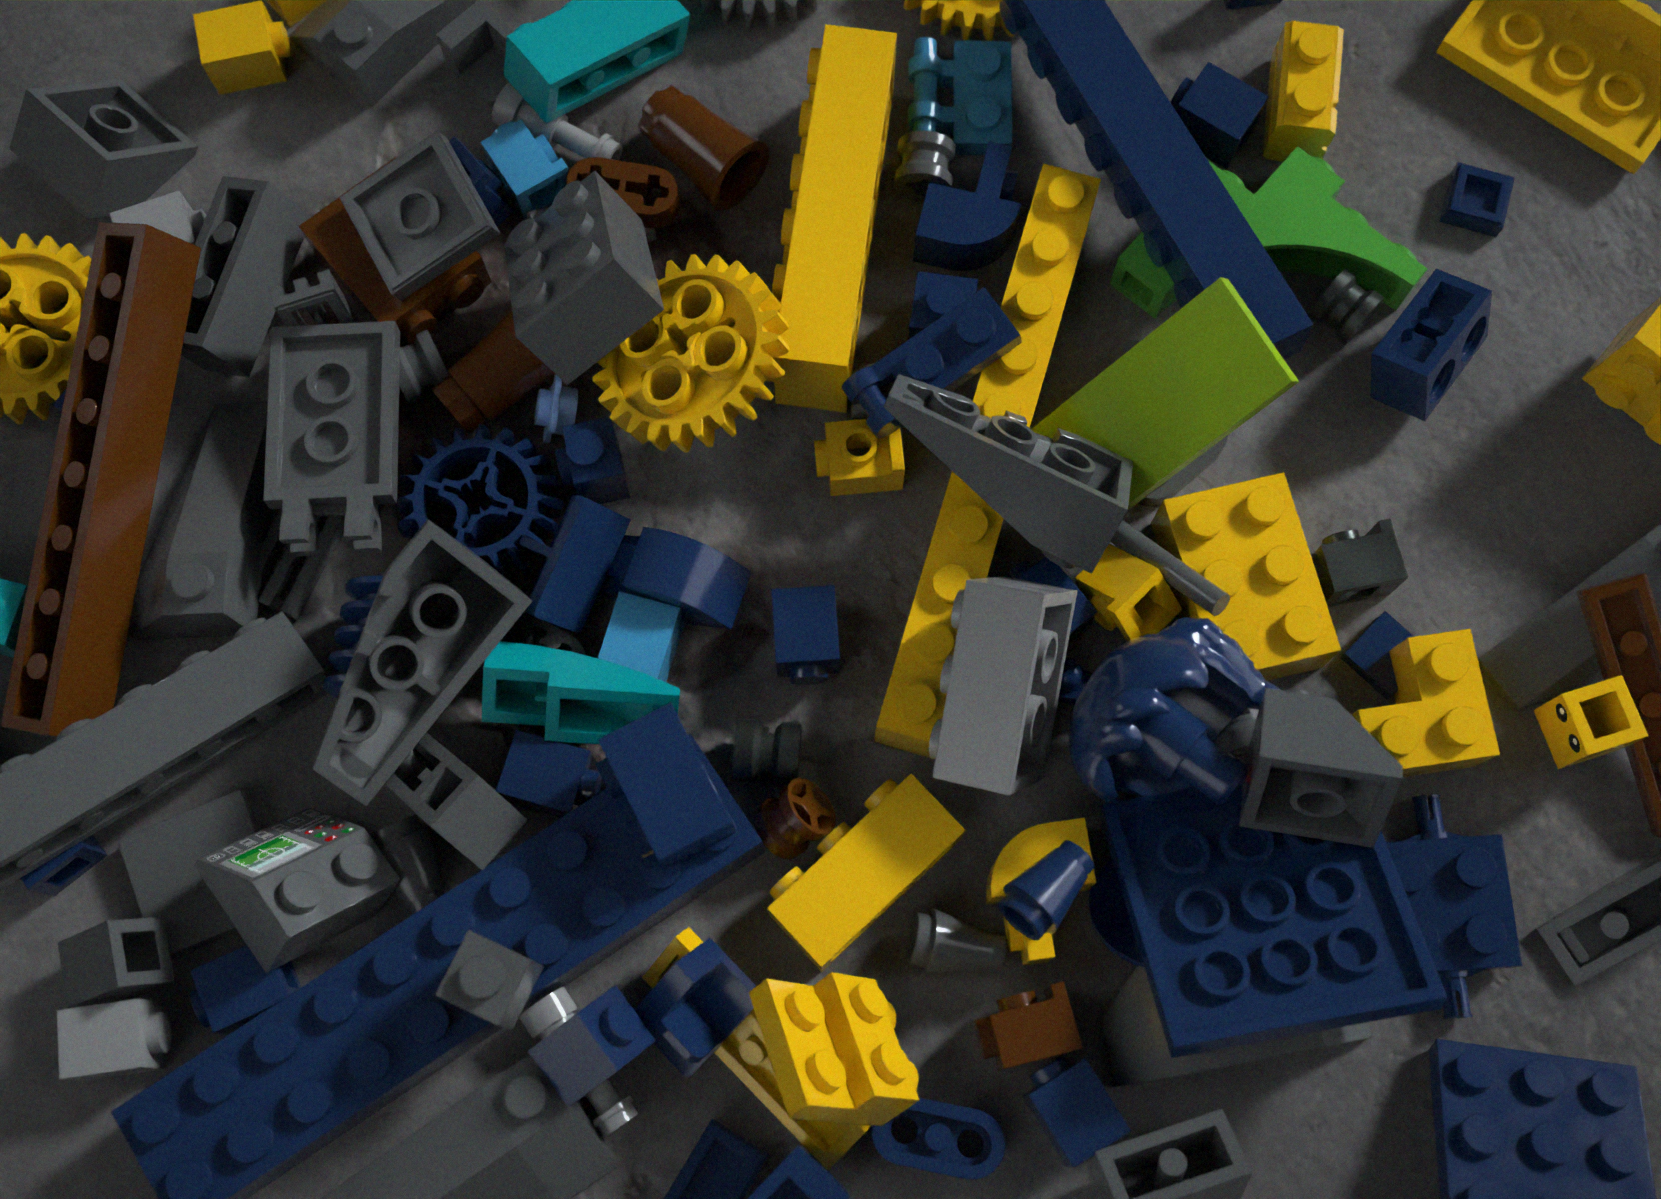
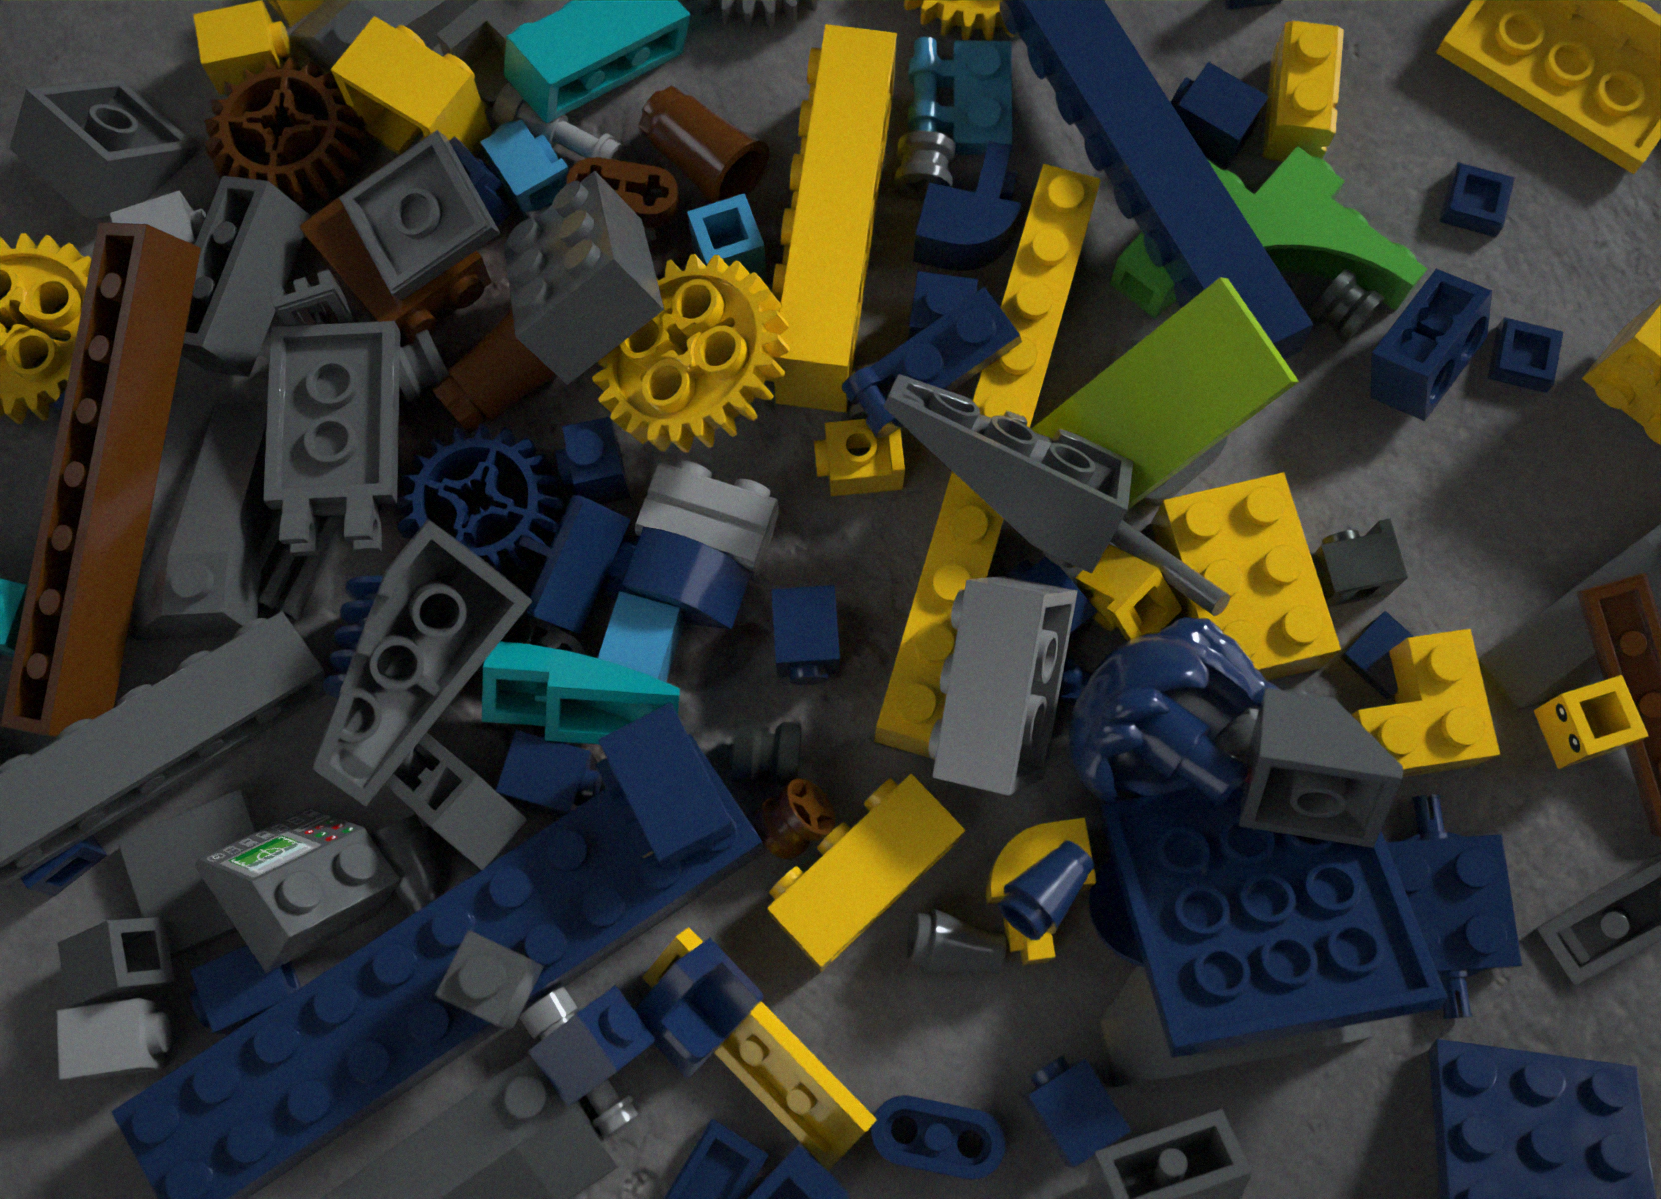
(269, 118): none -> reddish brown gear
(409, 89): none -> yellow piece
(555, 408): light blue plate -> none
(721, 515): none -> light grey brick
(730, 232): none -> dark azure brick
(835, 1050): yellow plate -> none
(1028, 1028): reddish brown brick -> none
(1525, 355): none -> dark blue tile

